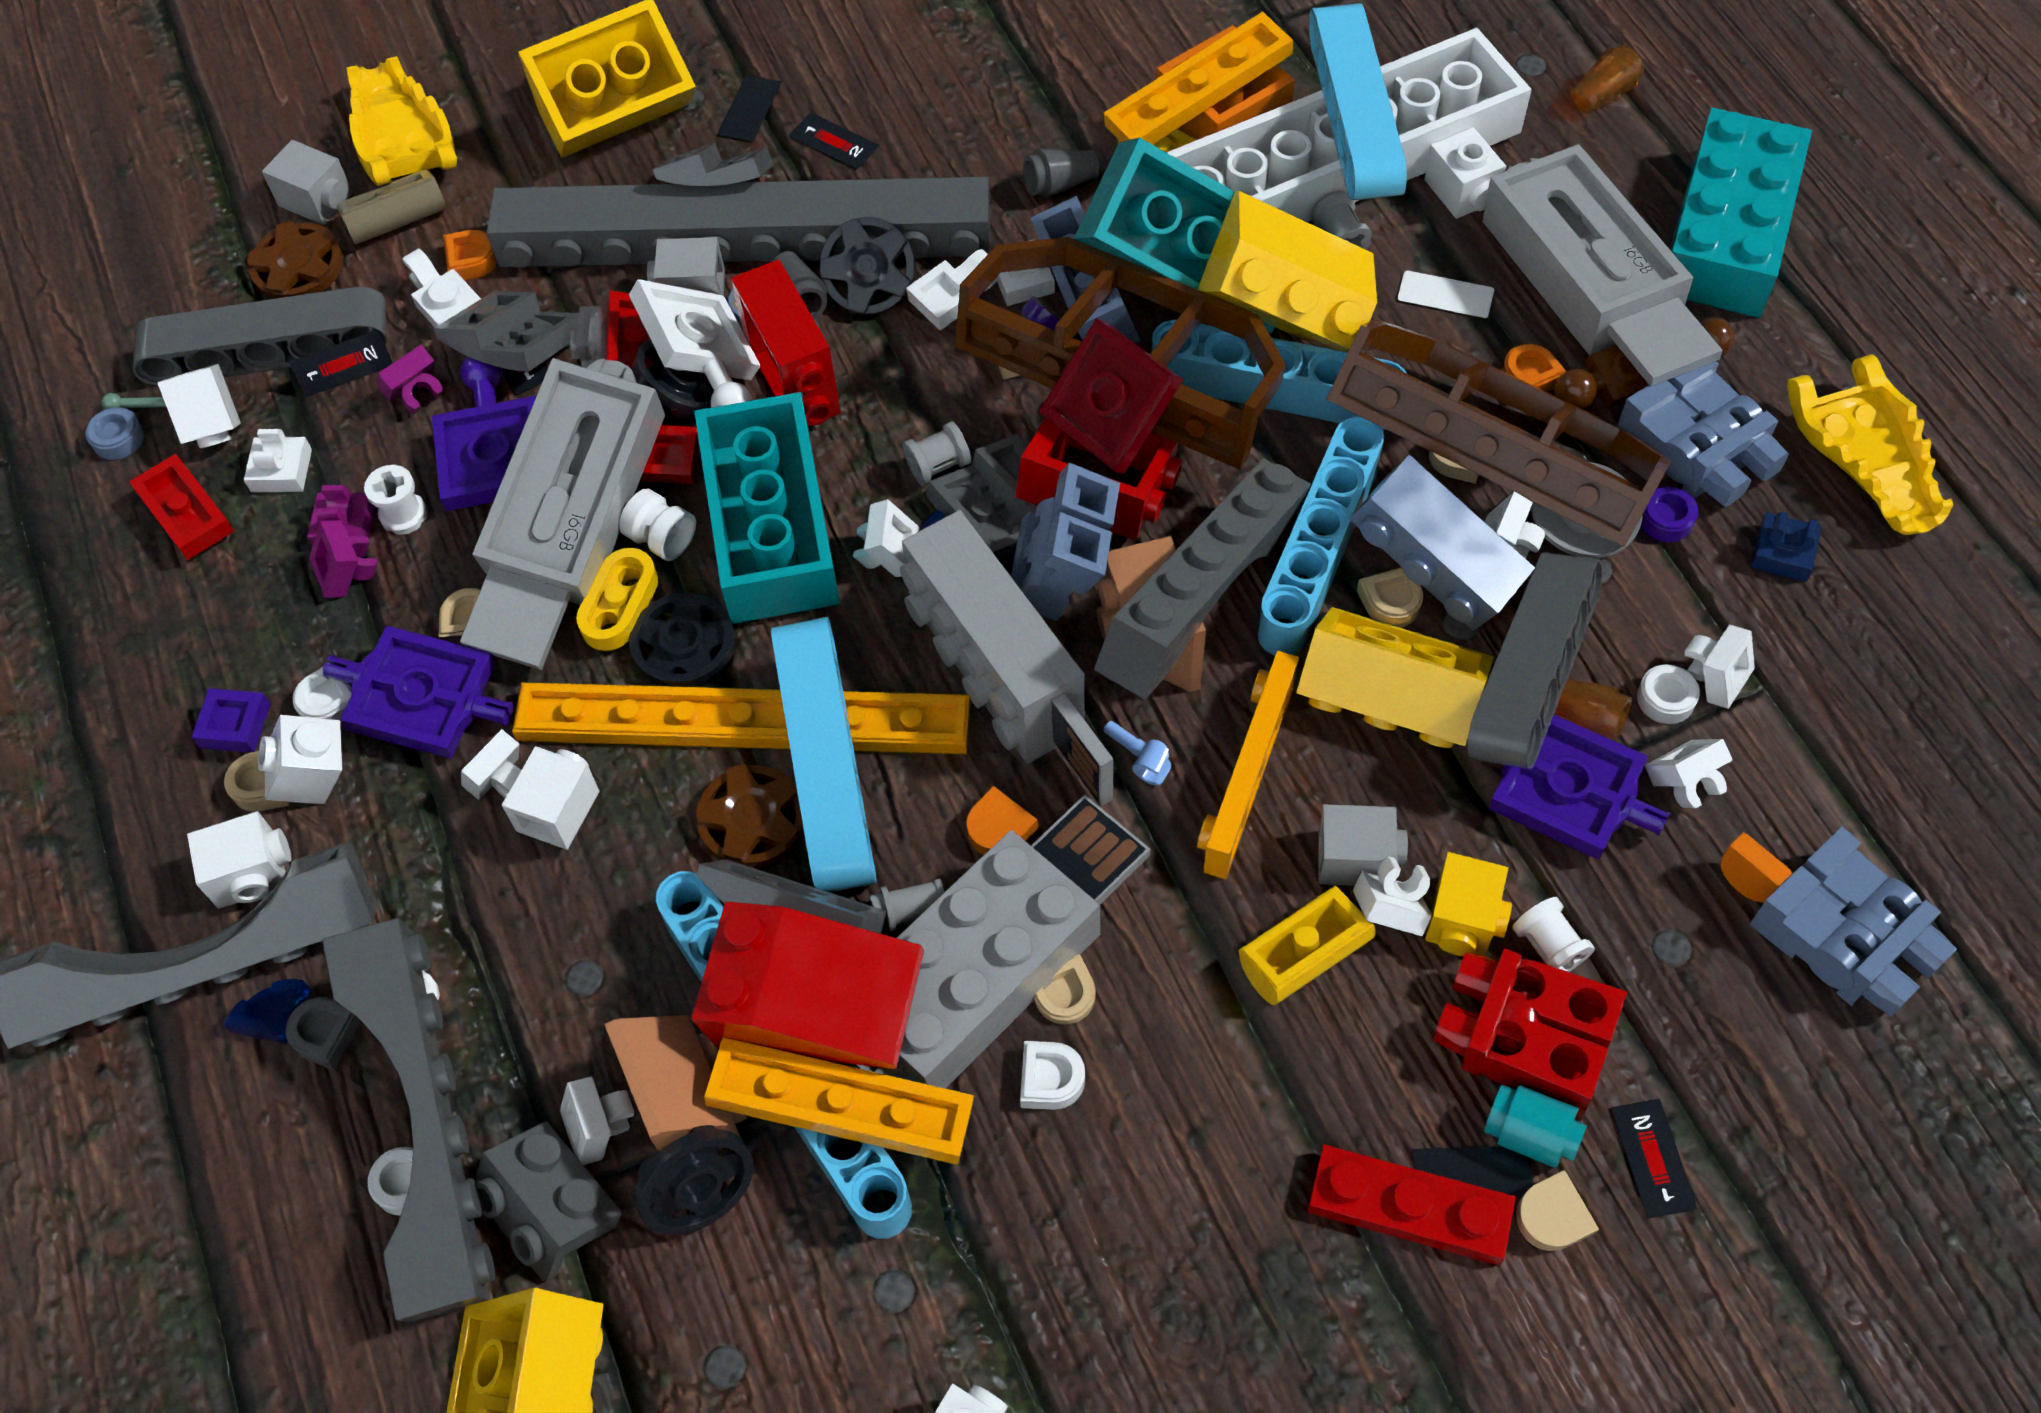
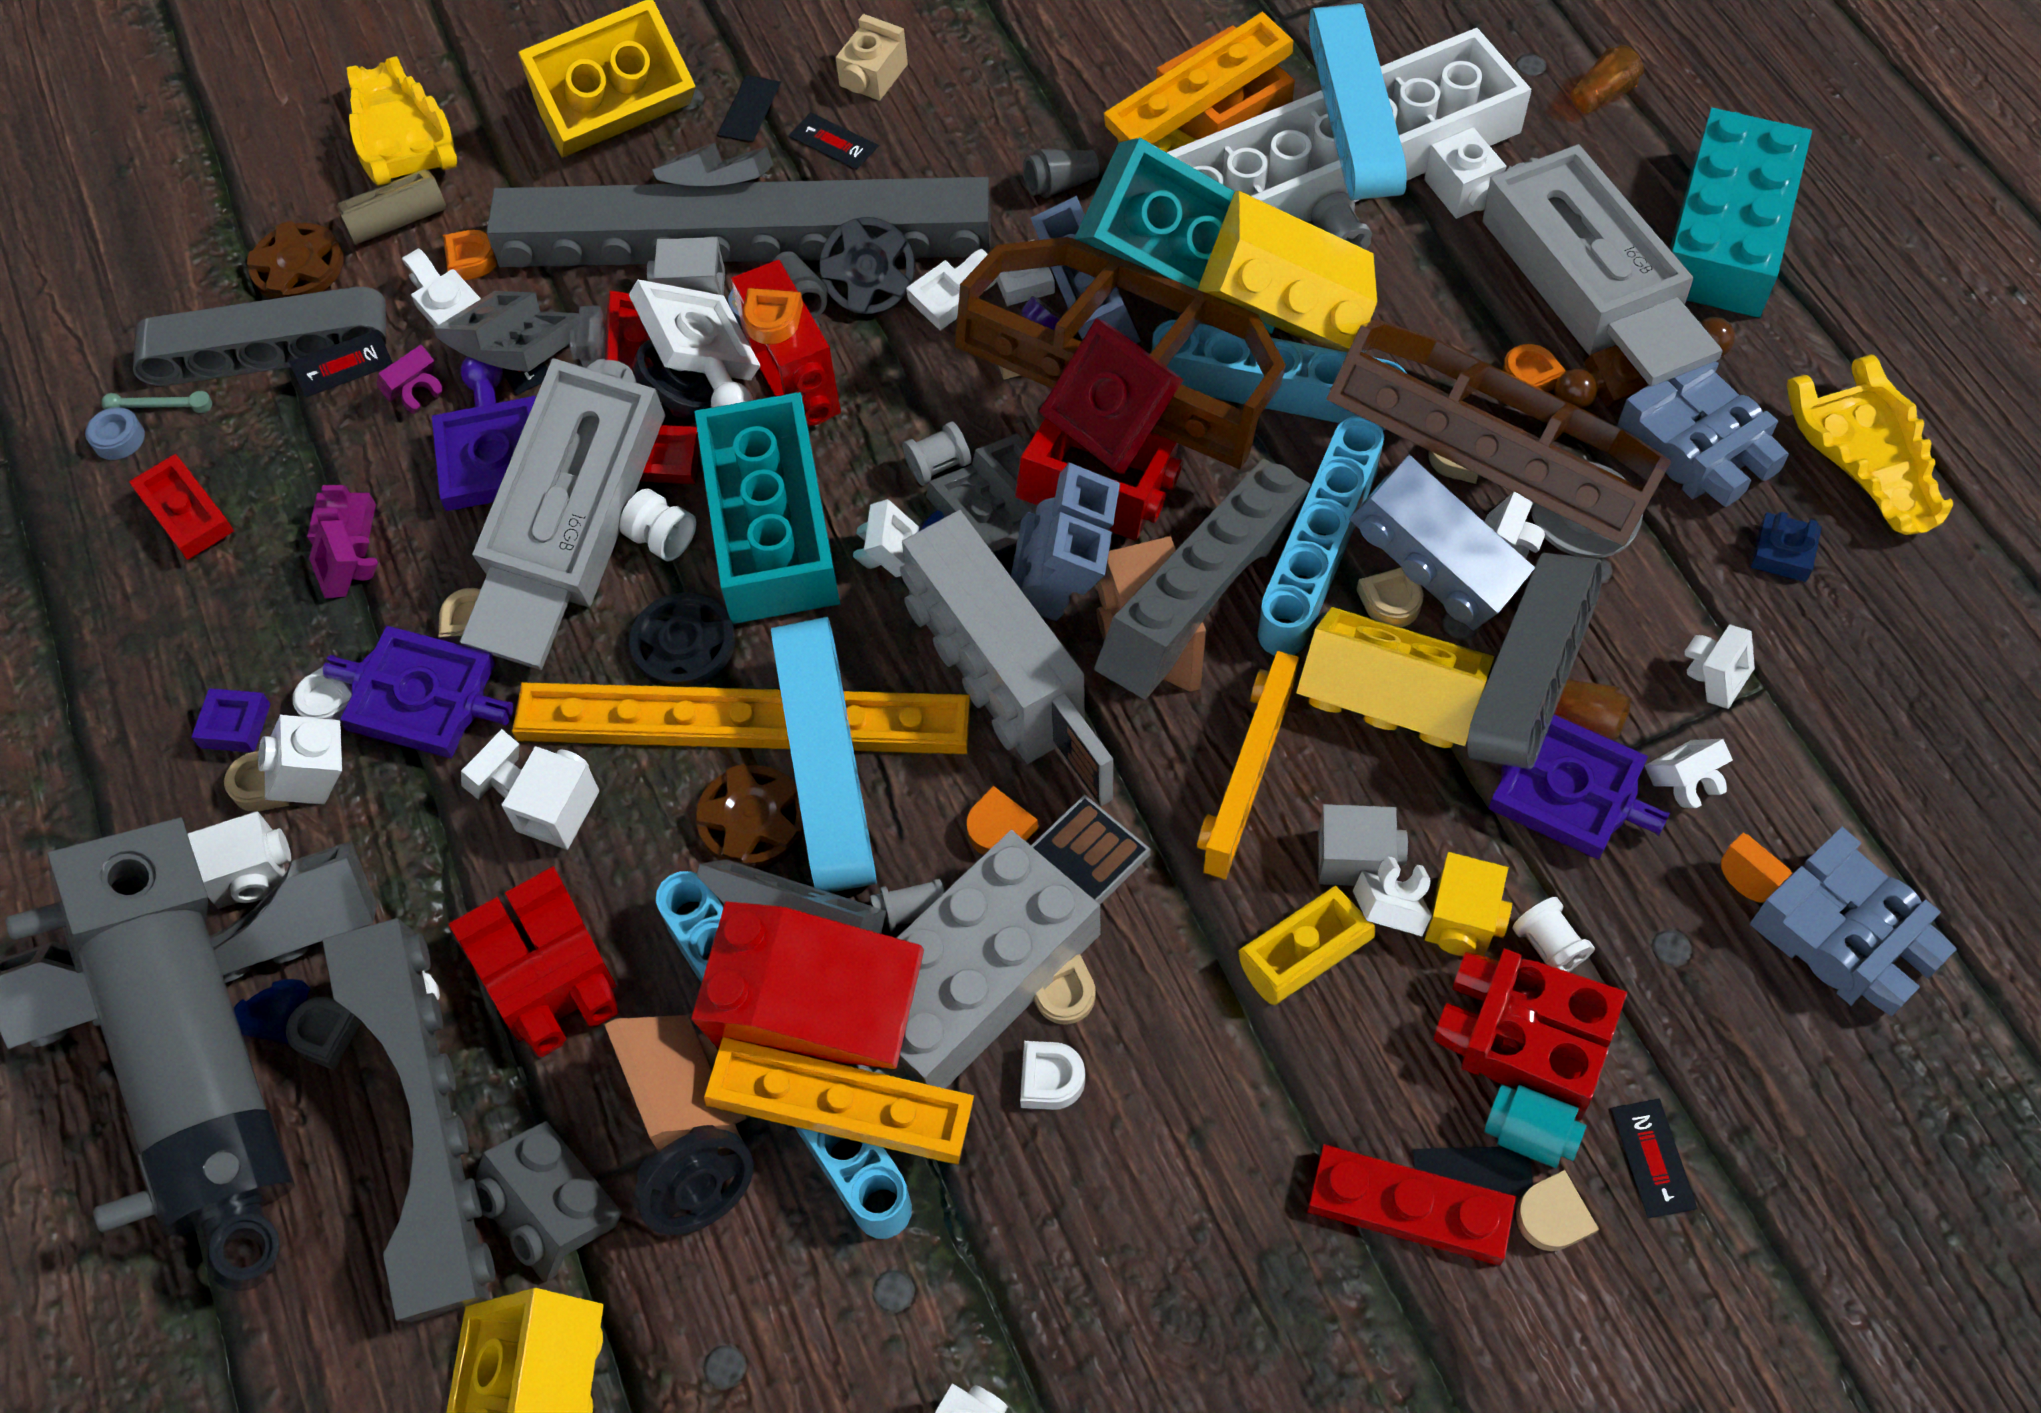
(185, 1075): none -> dark grey piece
(200, 406): white brick -> none
(277, 462): white tile -> none
(307, 182): light grey brick -> none
(391, 1179): white tile -> none
(393, 493): white bush -> none
(543, 984): none -> red hips
(593, 1119): white tile -> none
(613, 602): yellow plate -> none
(771, 314): none -> orange tile
(872, 58): none -> tan brick
(1152, 756): light blue hand -> none
(1446, 294): white sticker -> none
(1668, 694): white tile -> none
(1670, 514): dark purple tile -> none

